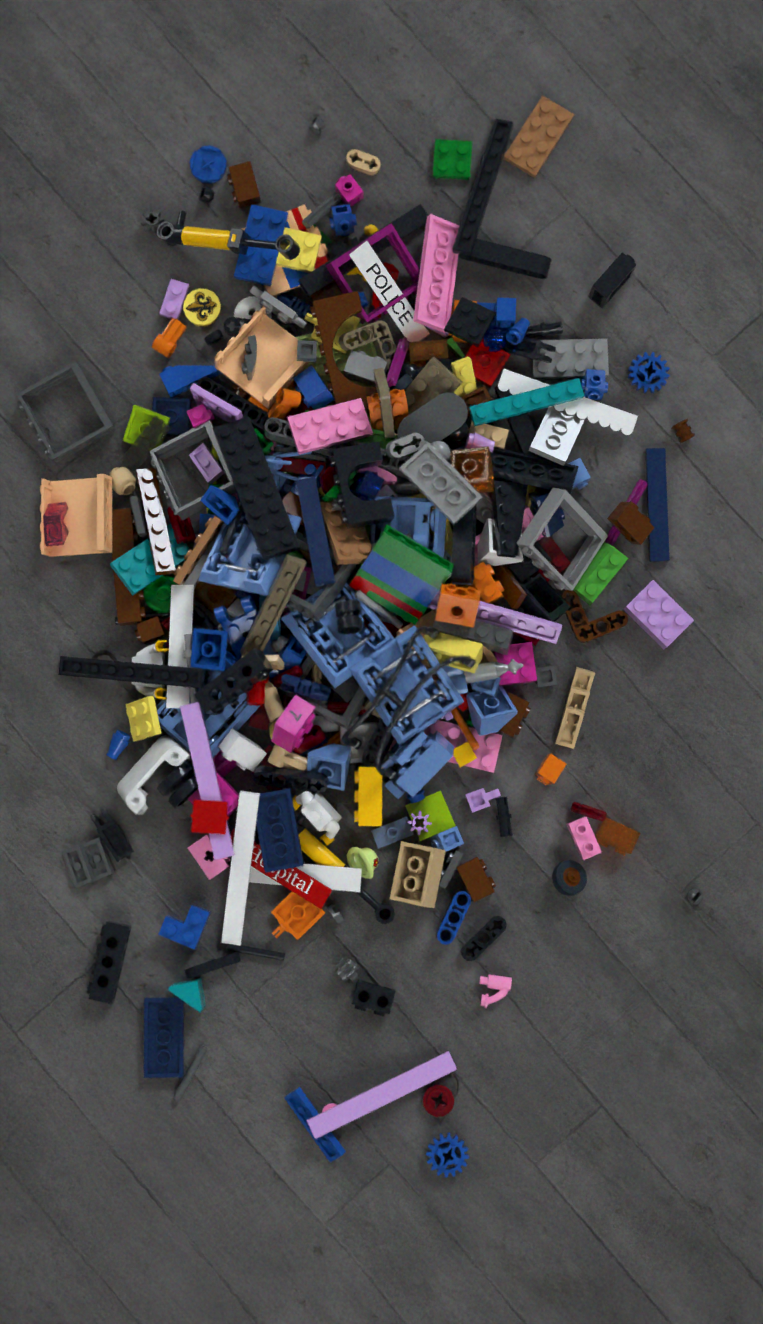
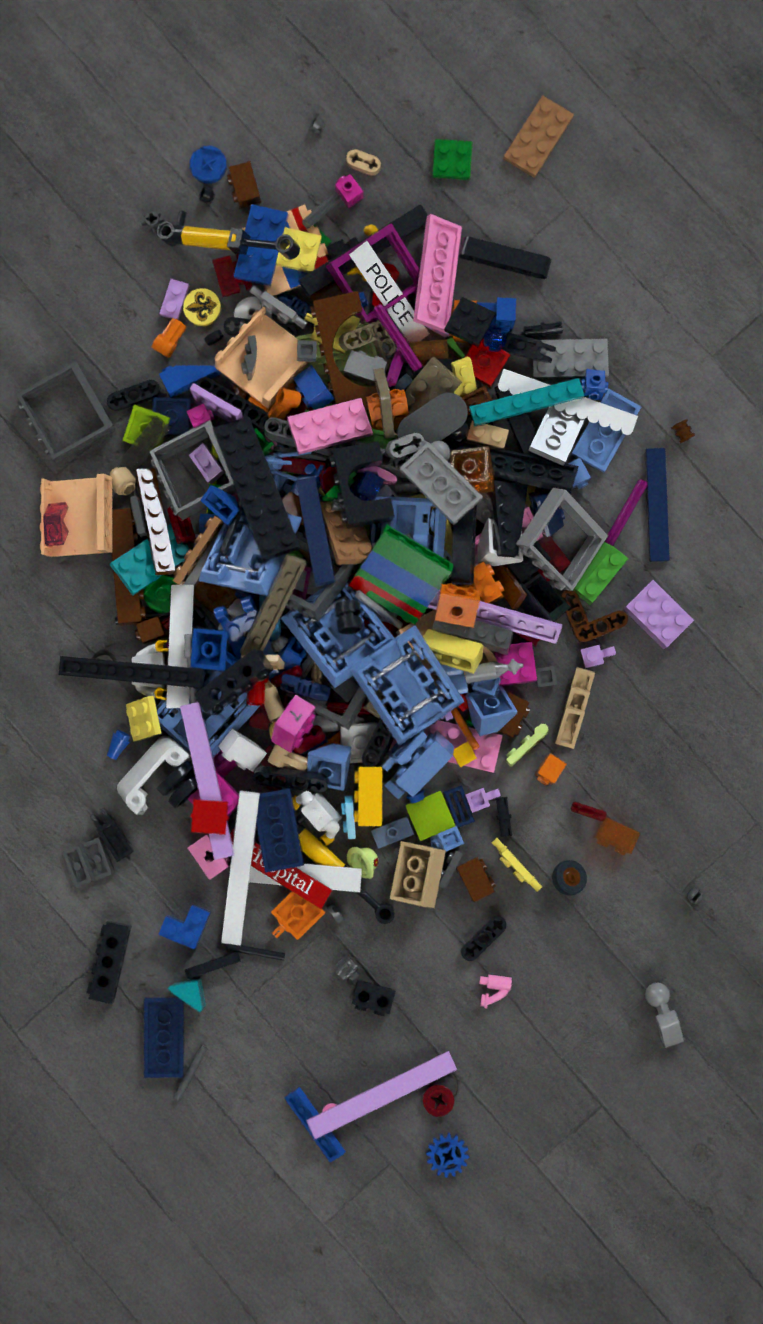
(122, 405): none -> black beam
(225, 274): none -> dark red plate
(342, 220): blue brick -> none
(348, 810): none -> medium azure plate
(397, 337): none -> magenta axle
(402, 704): black bar -> none
(425, 823): lavender gear -> none
(453, 791): none -> dark blue tile
(453, 927): blue beam -> none
(475, 440): lavender cone -> none
(482, 187): black tile -> none
(516, 333): blue cone -> none
(520, 871): none -> light yellow plate
(527, 744): none -> yellowish green hinge
(583, 838): bright pink brick -> none
(594, 655): none -> lavender plate
(600, 443): none -> medium blue plate
(612, 280): black window -> none
(631, 522): reddish brown brick -> none
(640, 371): blue gear -> none
(667, 1021): none -> light grey beam

